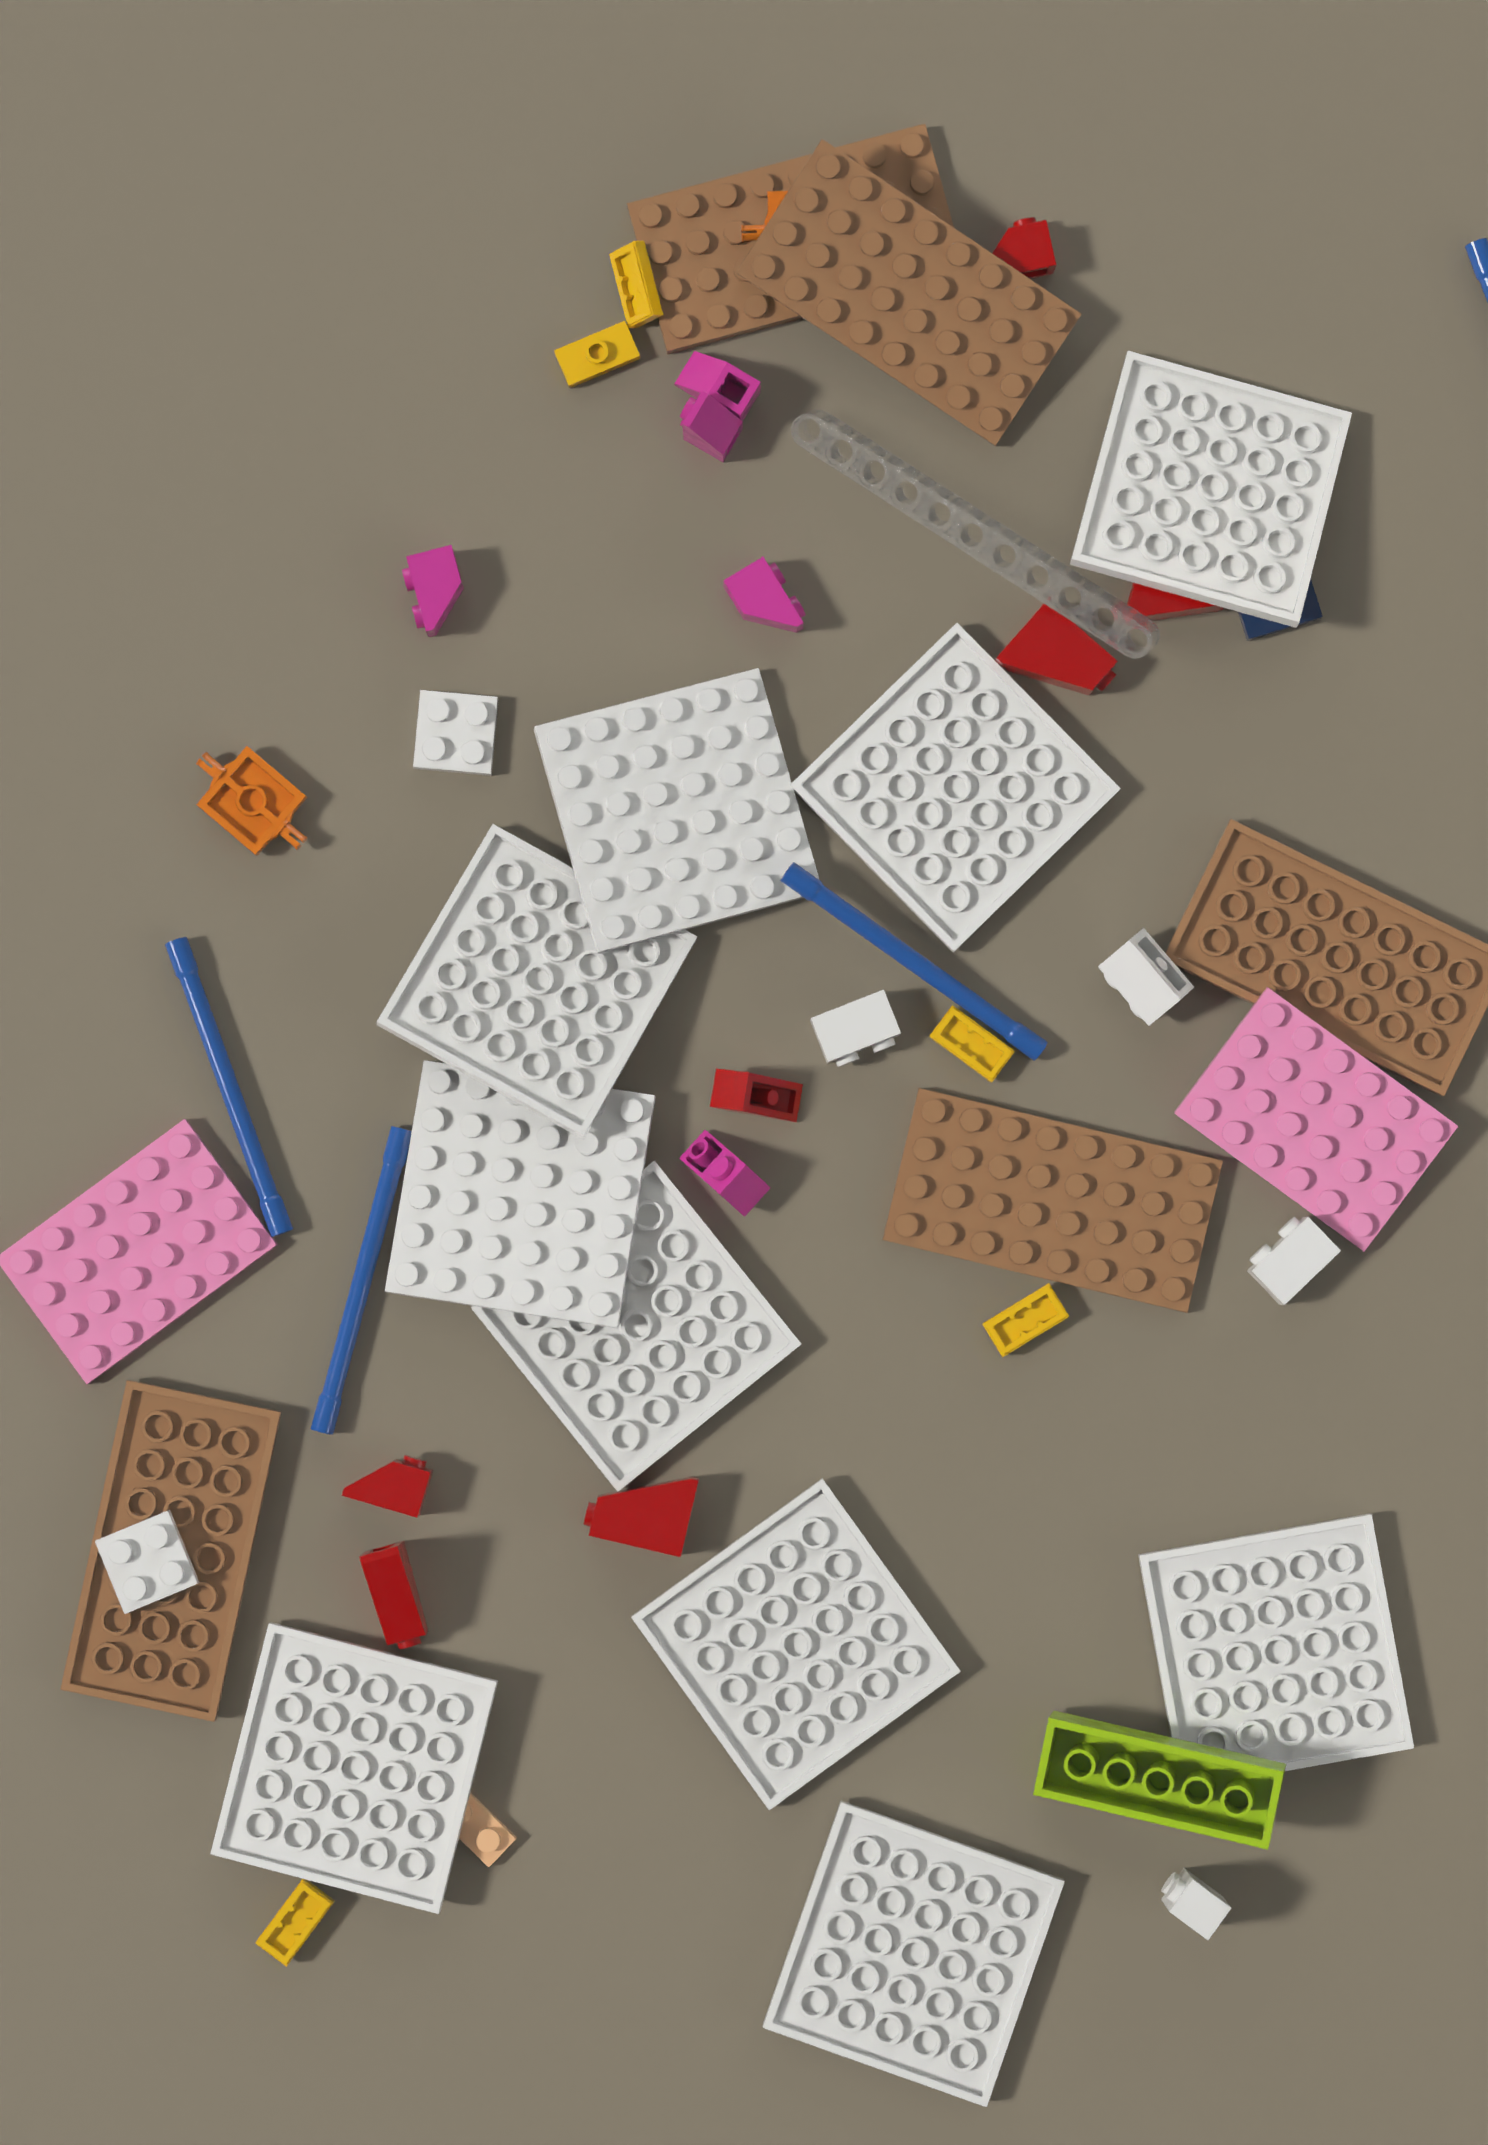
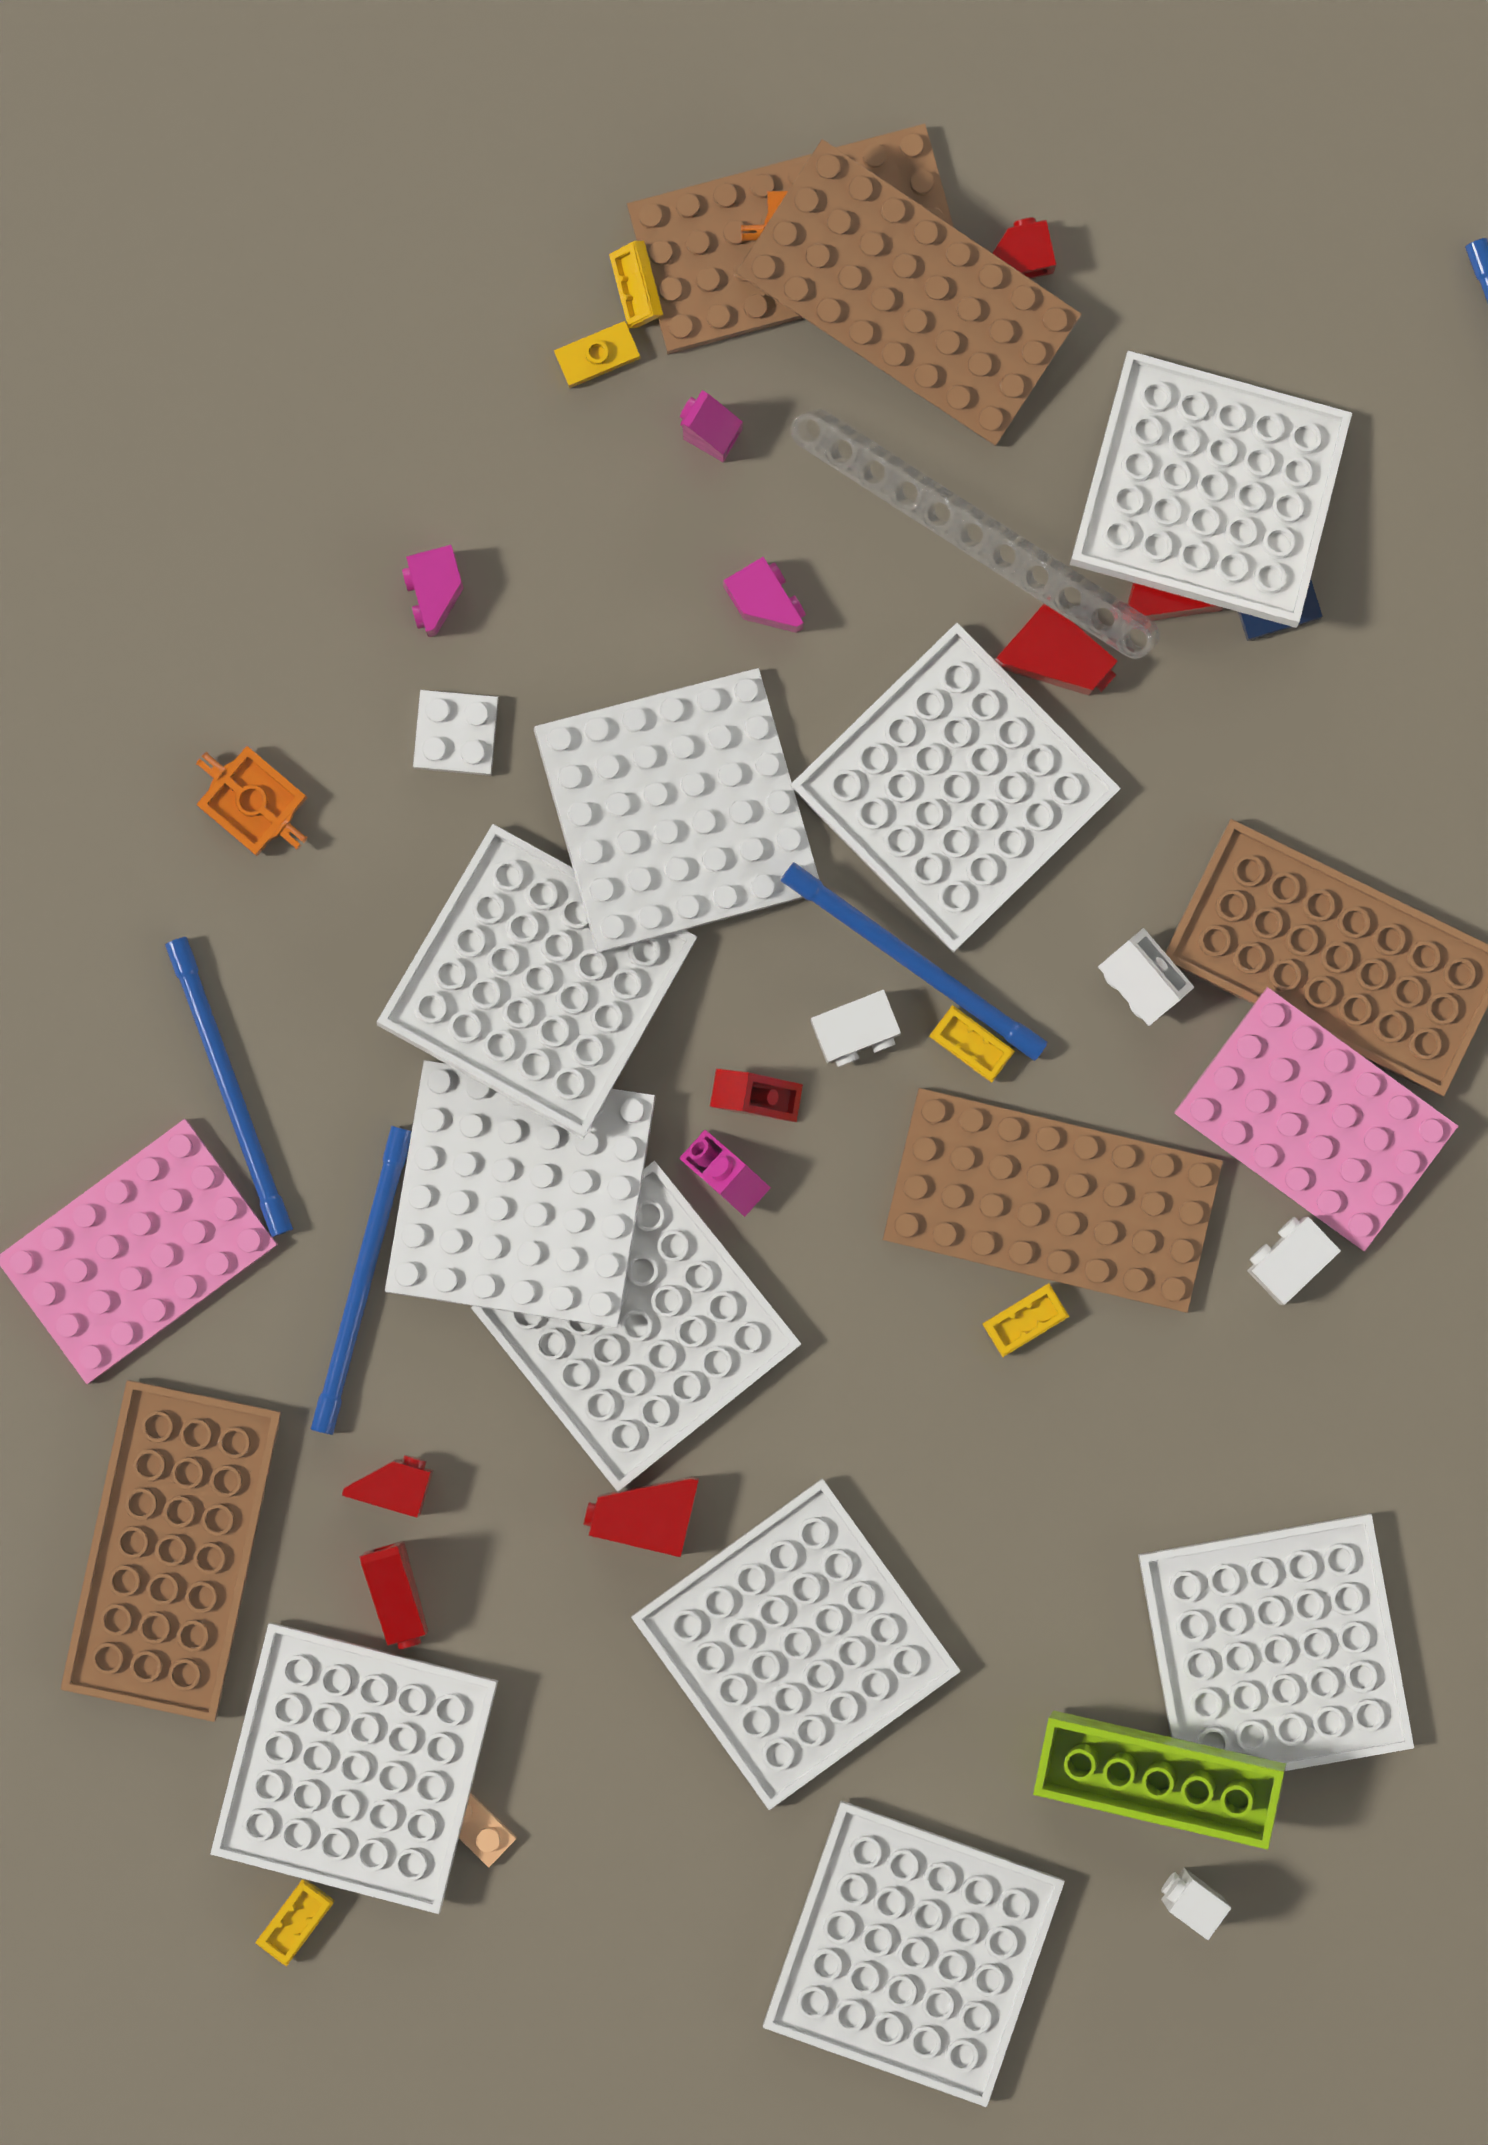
(147, 1561): white plate -> none
(722, 381): dark pink slope -> none

